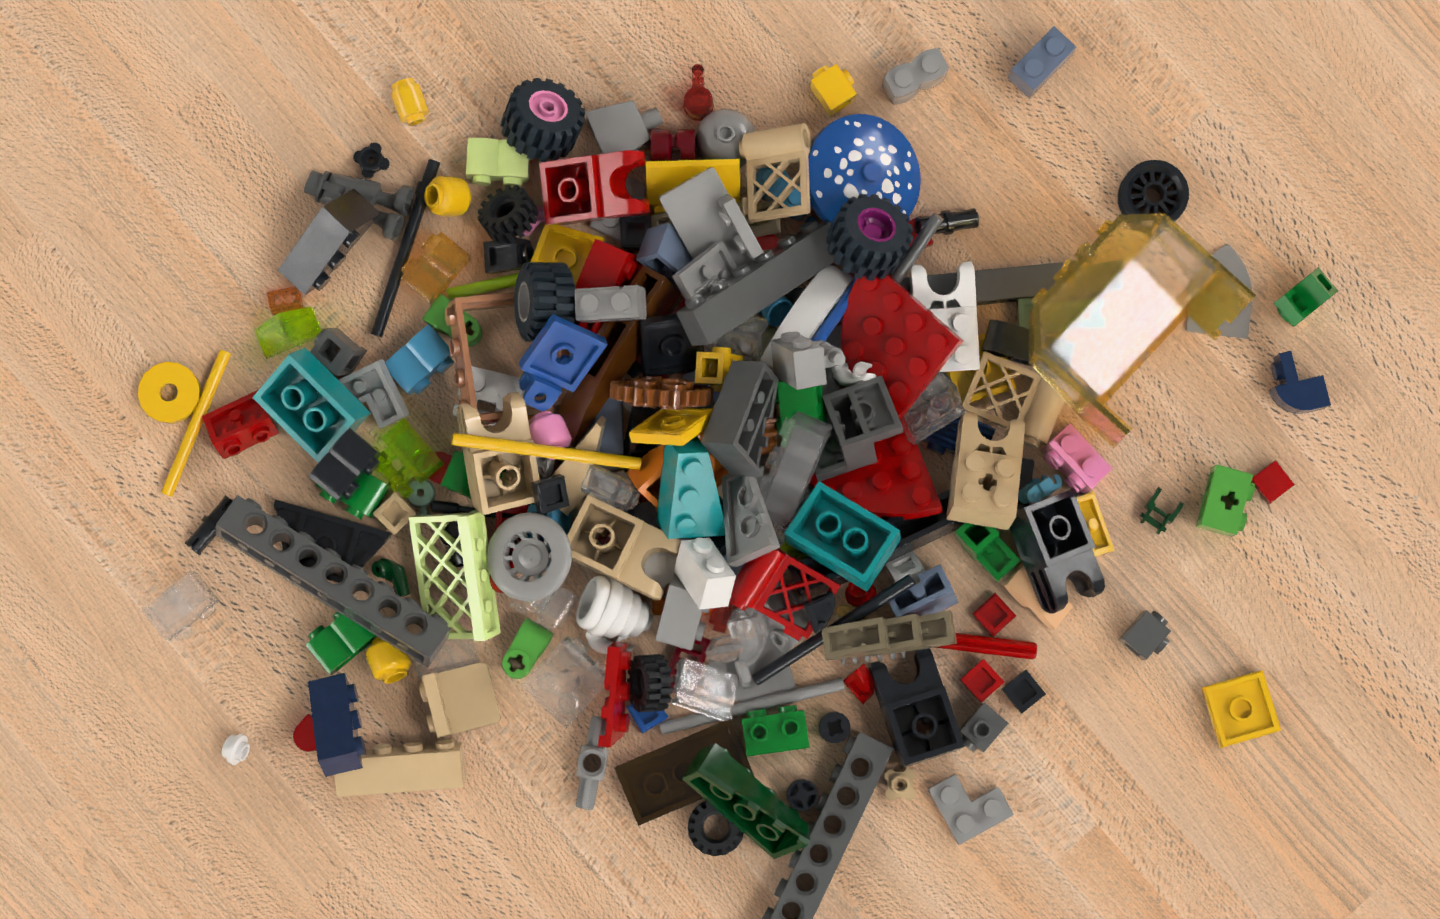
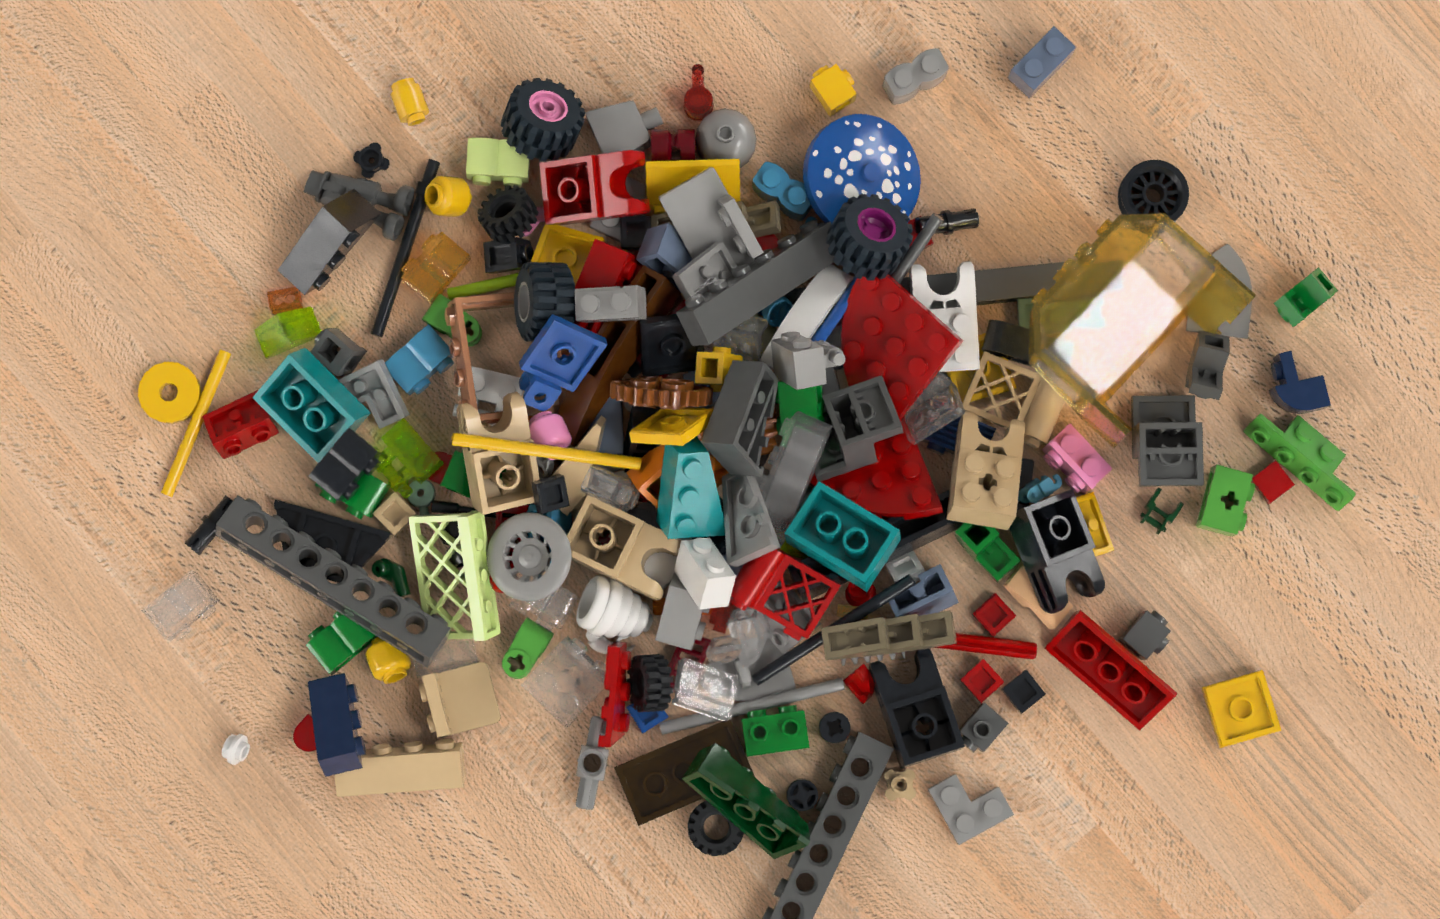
(770, 149): tan piece -> none
(820, 610): black tile -> none
(846, 378): white arm -> none
(1110, 670): none -> red slope
(1167, 441): none -> dark grey bracket
(1207, 365): none -> dark grey brick
(1305, 455): none -> bright green bracket

